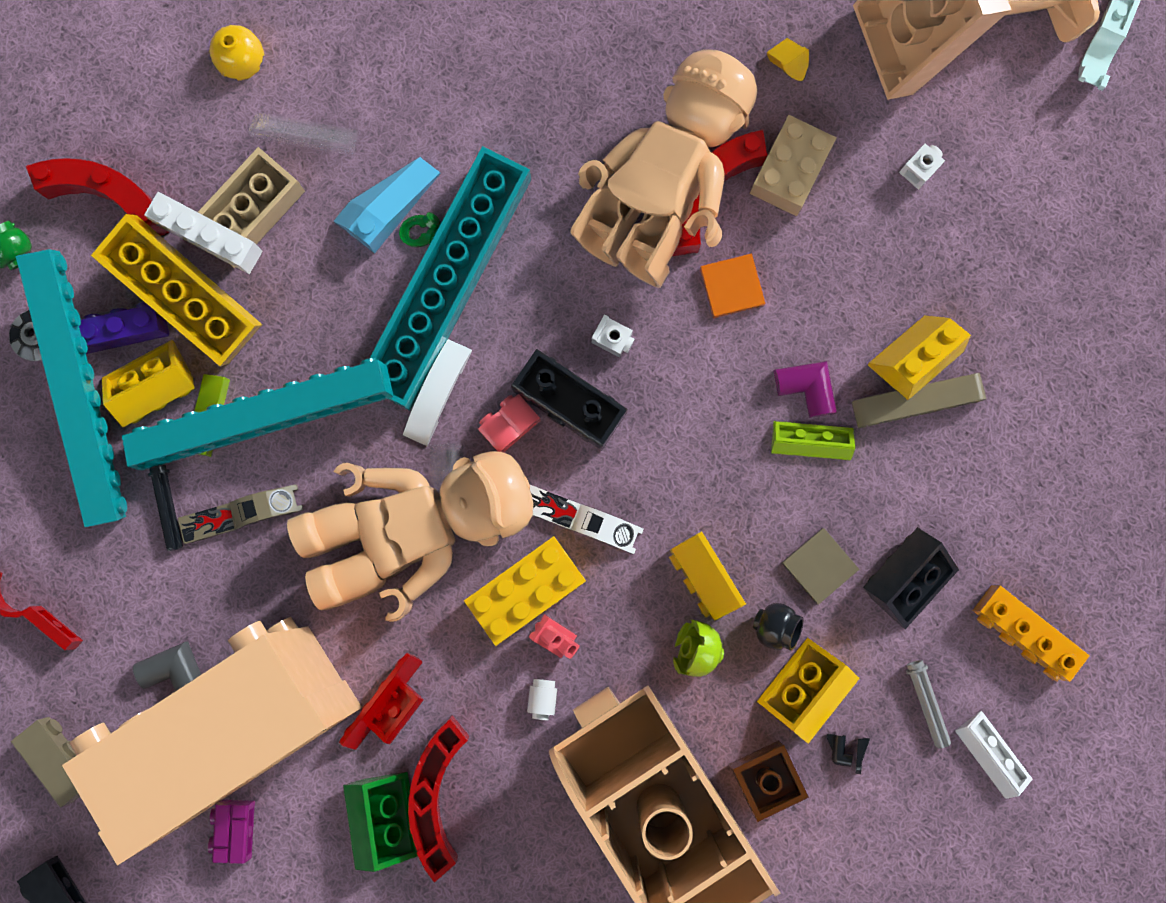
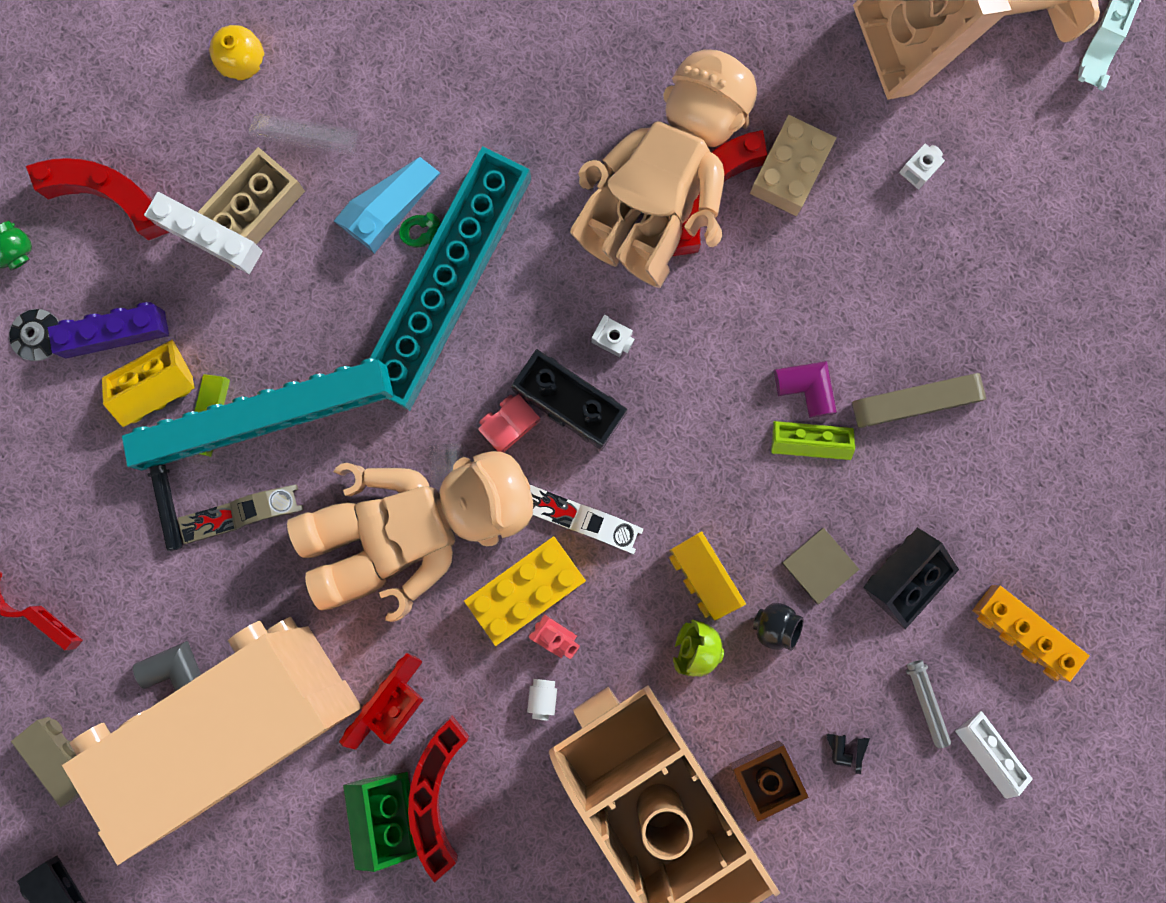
(72, 386): teal brick -> none
(176, 289): yellow brick -> none
(232, 831): magenta brick -> none
(436, 392): white slope -> none
(732, 285): orange tile -> none
(790, 58): yellow tile -> none
(808, 690): yellow slope -> none
(920, 354): yellow slope -> none

